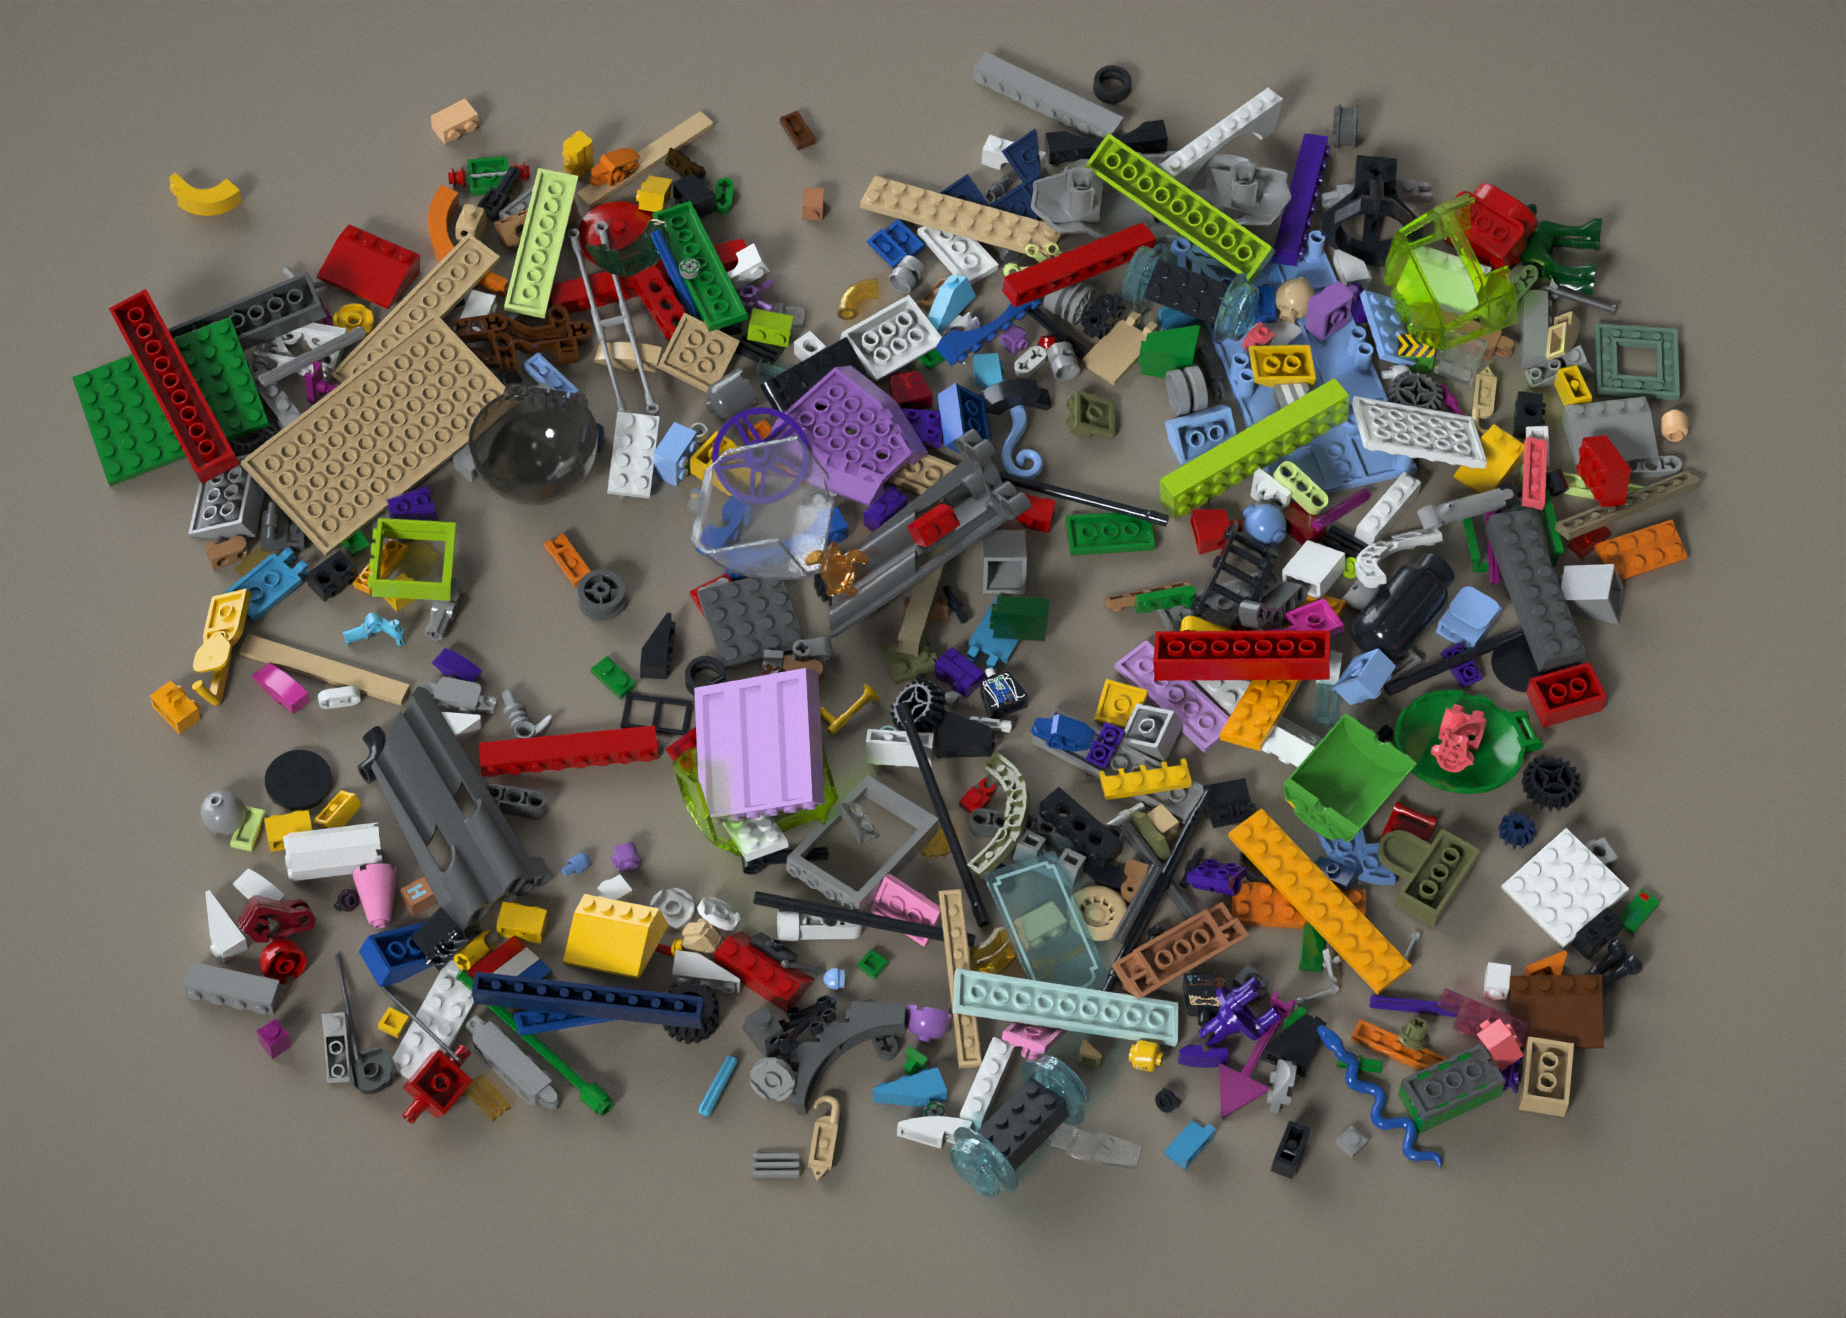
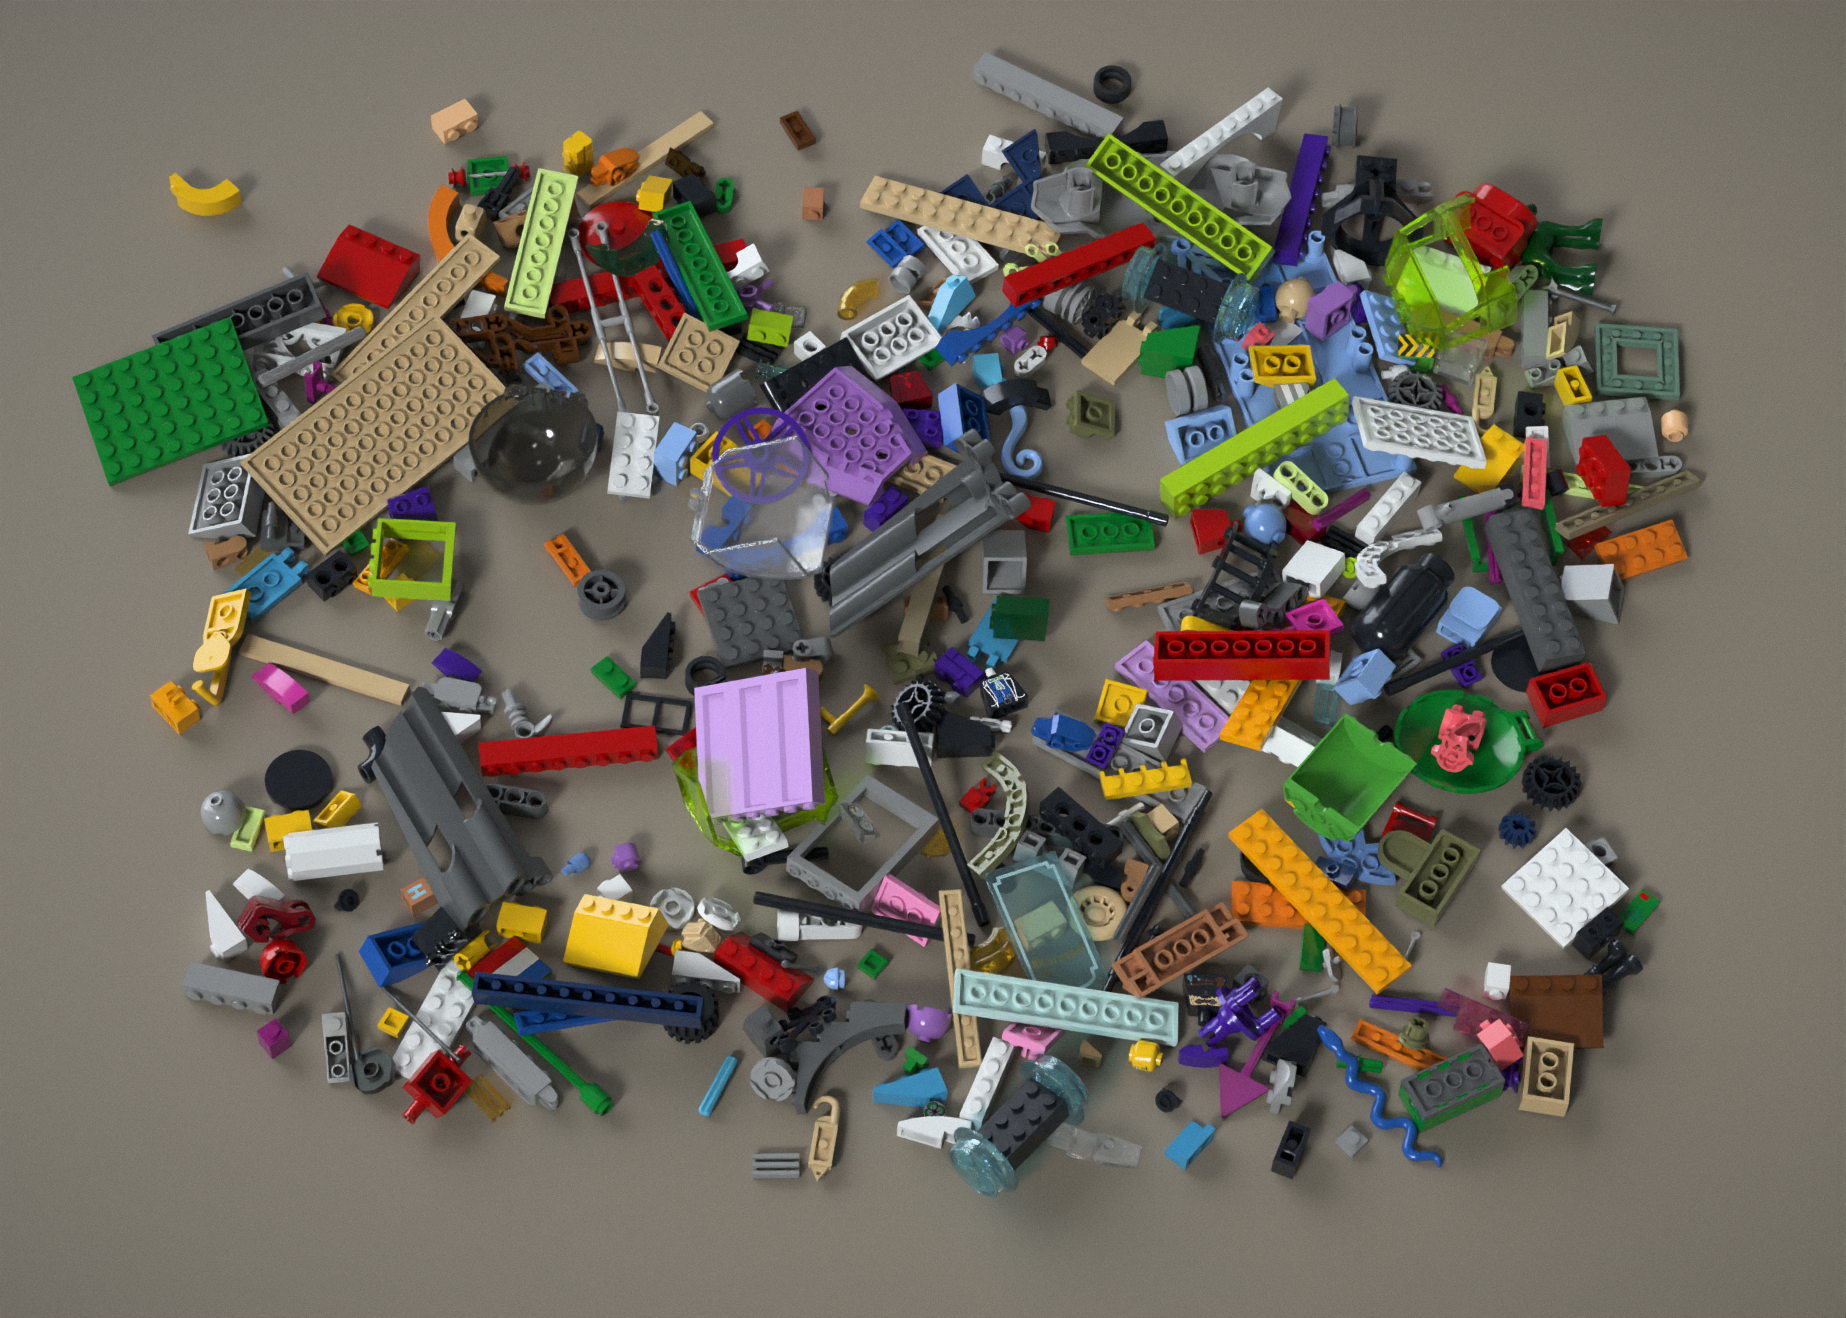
(174, 386): red brick -> none
(339, 697): white beam -> none
(374, 624): medium azure pin -> none
(377, 892): bright pink cone -> none
(689, 268): light grey tile -> none
(837, 569): clear orange animal -> none
(933, 525): red brick -> none
(1063, 361): light grey wheel -> none
(1165, 599): green plate -> none
(1217, 877): dark purple plate -> none
(1229, 803): black hinge -> none
(1549, 966): orange slope -> none

